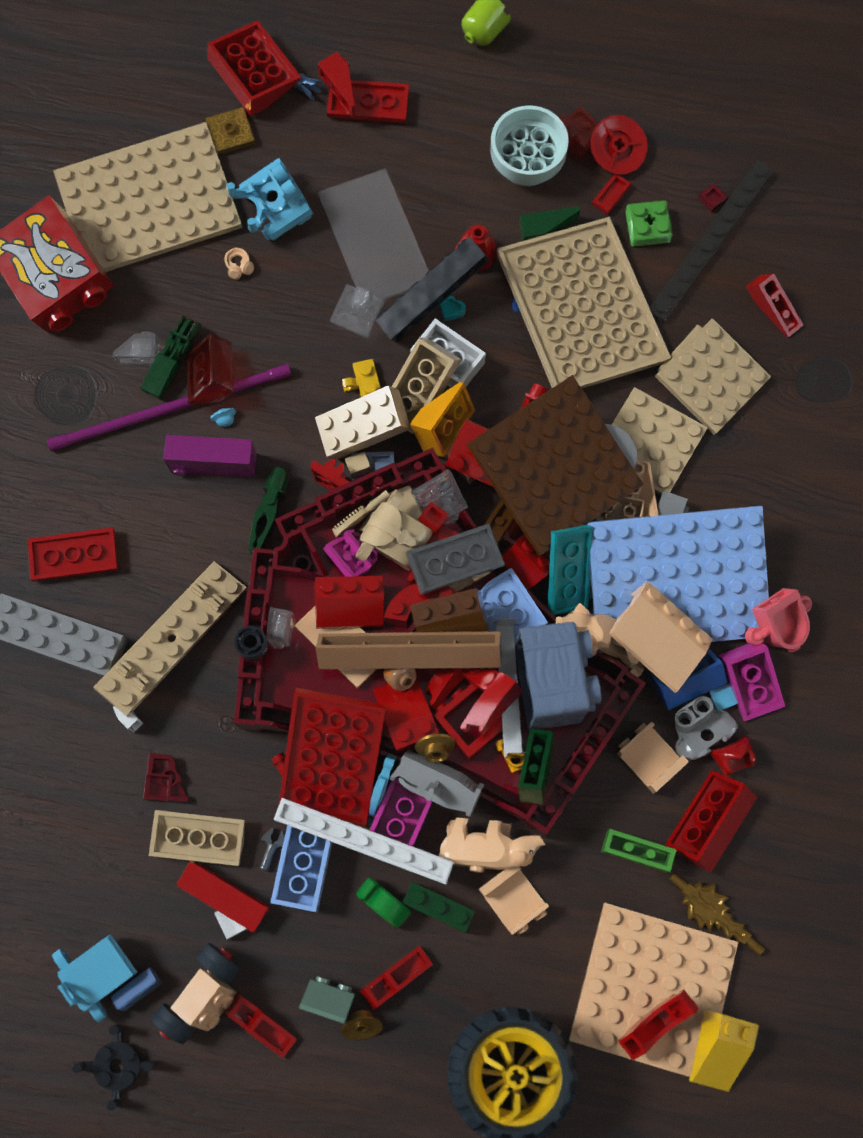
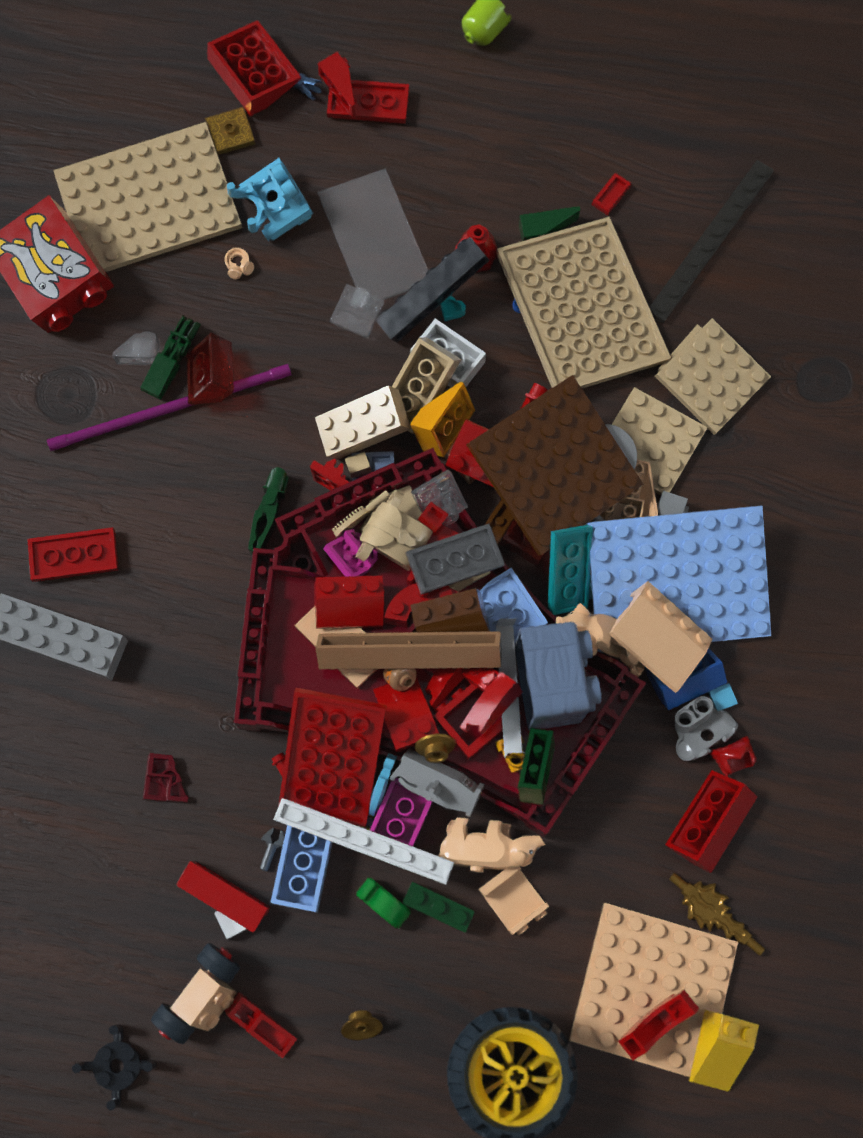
(93, 975): medium azure piece -> none
(131, 722): white piece -> none
(136, 989): medium blue brick -> none
(154, 655): tan piece -> none
(197, 837): tan slope -> none
(210, 456): magenta brick -> none
(224, 417): medium azure piece -> none
(243, 636): black wheel -> none
(280, 627): clear slope -> none
(327, 999): sand green slope -> none
(365, 380): yellow plate -> none
(396, 977): red slope -> none
(526, 562): red brick -> none
(529, 124): light aqua wheel -> none
(579, 129): clear red plate -> none
(628, 136): red piece -> none
(638, 851): bright green brick -> none
(639, 229): bright green brick -> none
(650, 757): light nougat panel -> none
(712, 197): dark red tile -> none
(752, 680): dark pink slope -> none
(774, 303): red slope -> none
(781, 620): coral piece -> none

